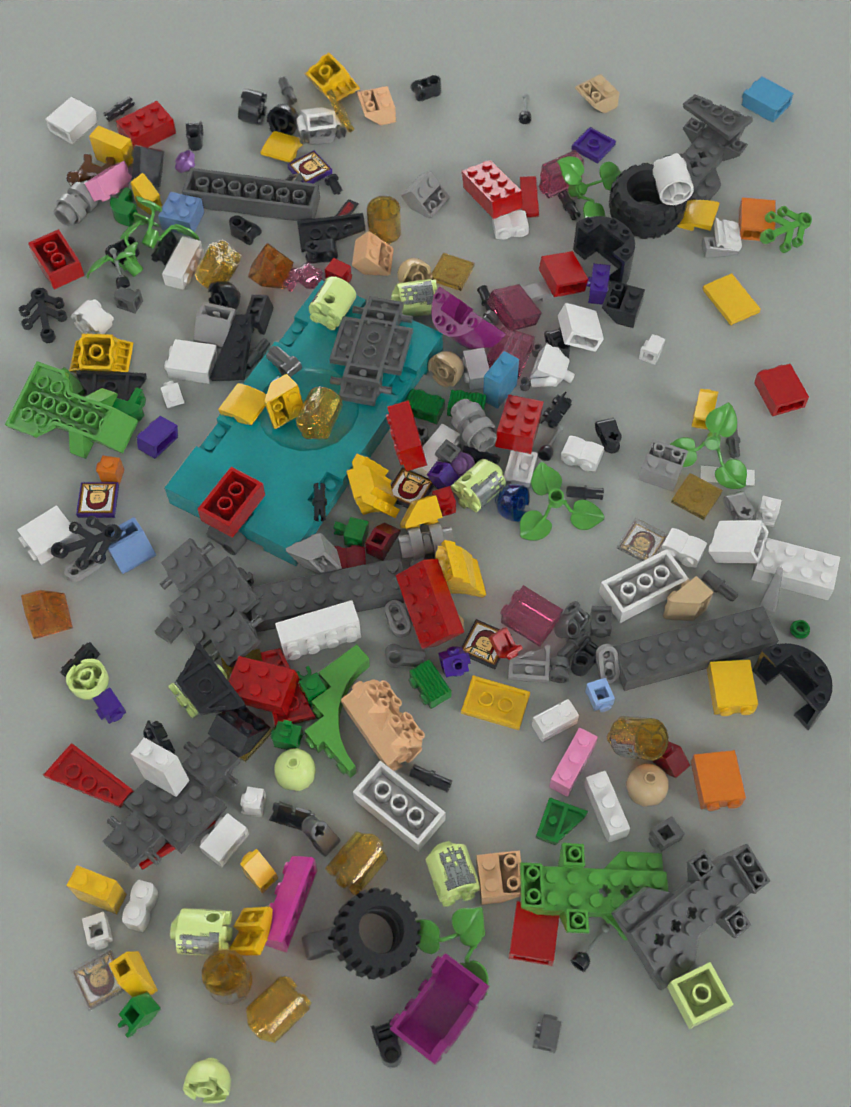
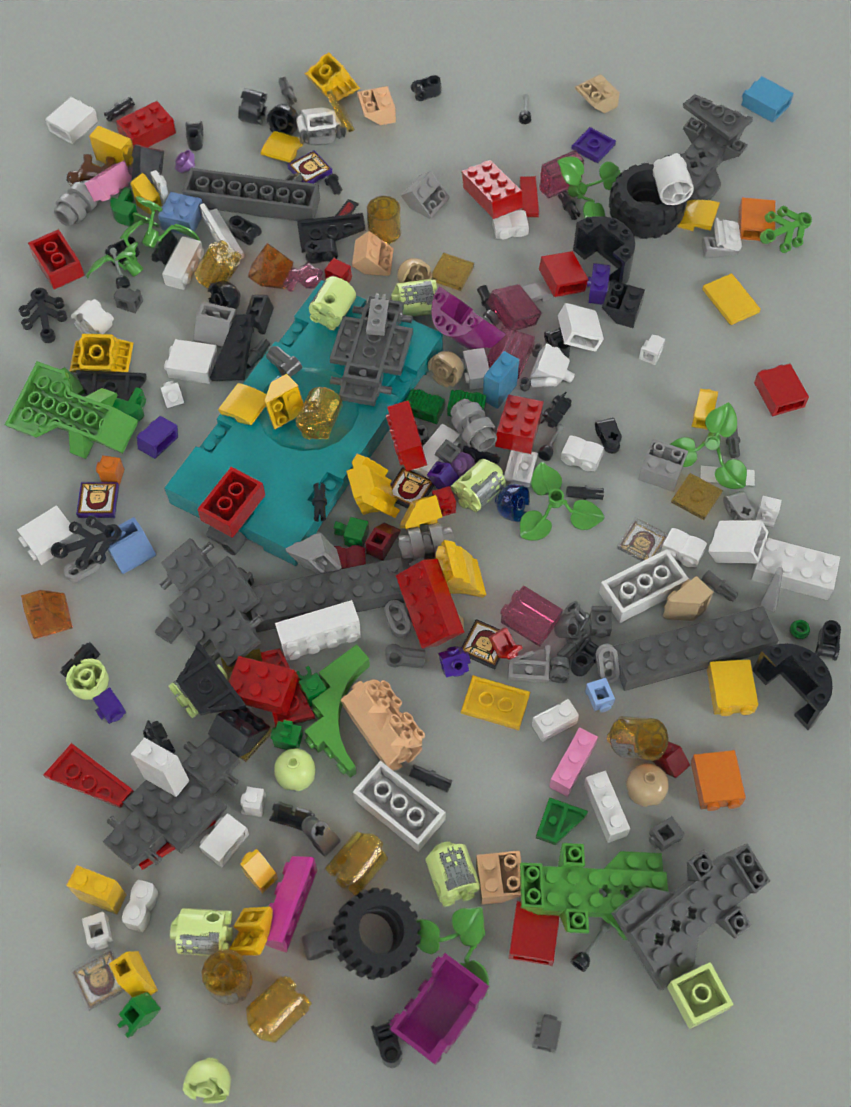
(160, 185): none -> white plate
(219, 228): none -> white fence
(377, 315): none -> light grey hinge
(430, 684): green brick -> none
(827, 643): none -> black piece

